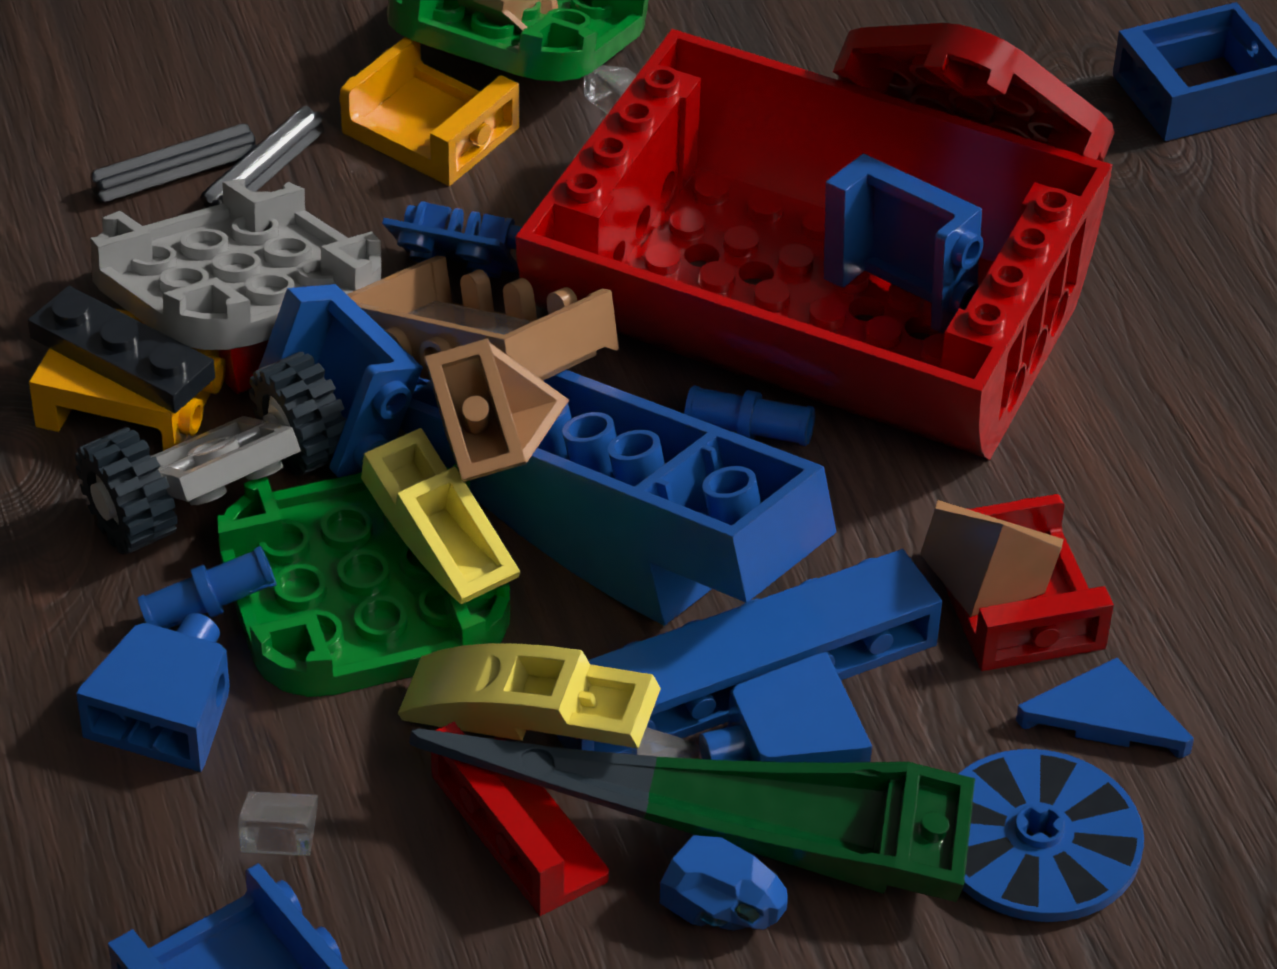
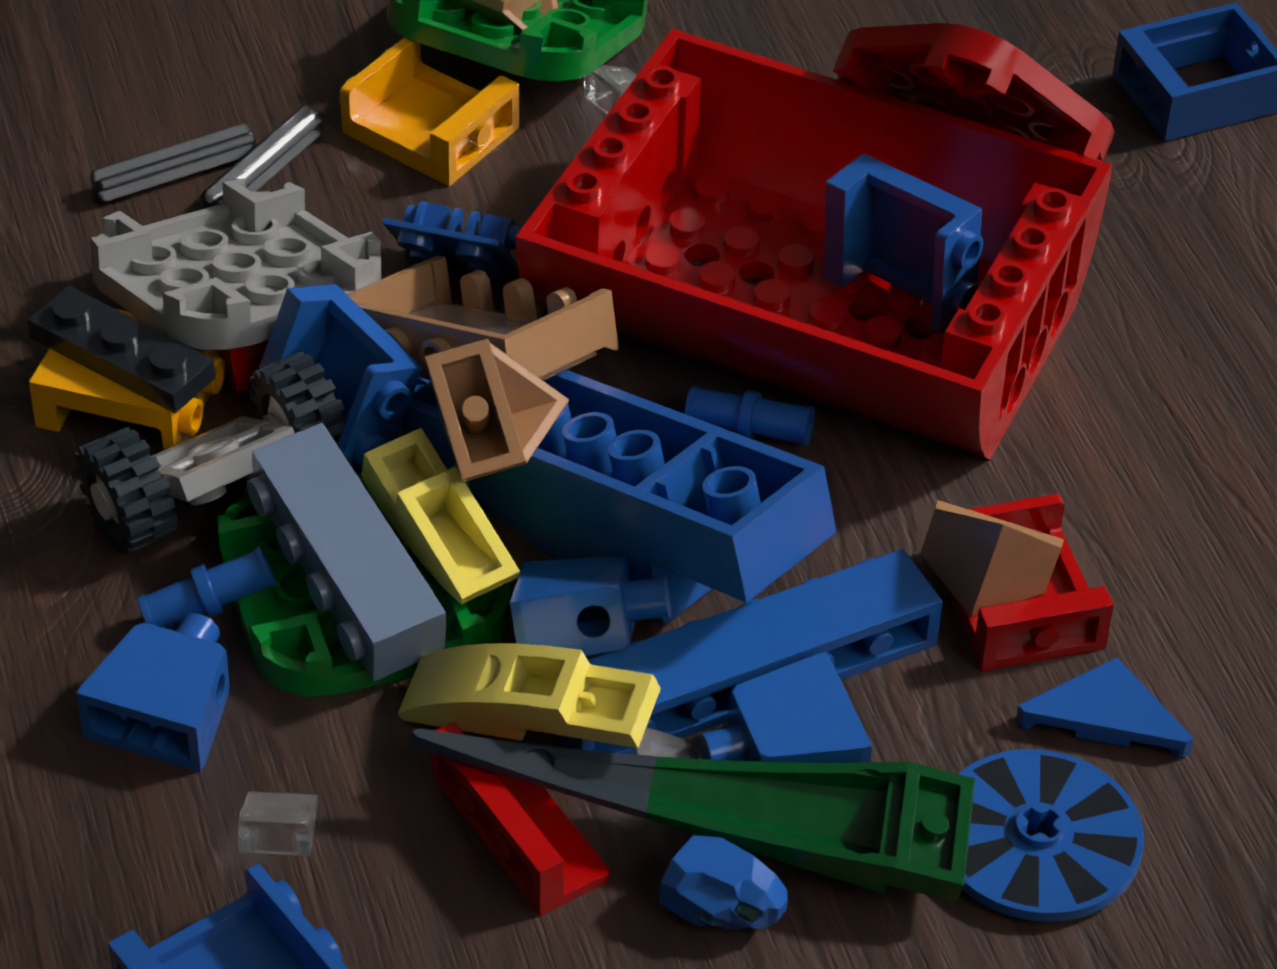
(347, 552): none -> sand blue brick
(584, 603): none -> blue torso

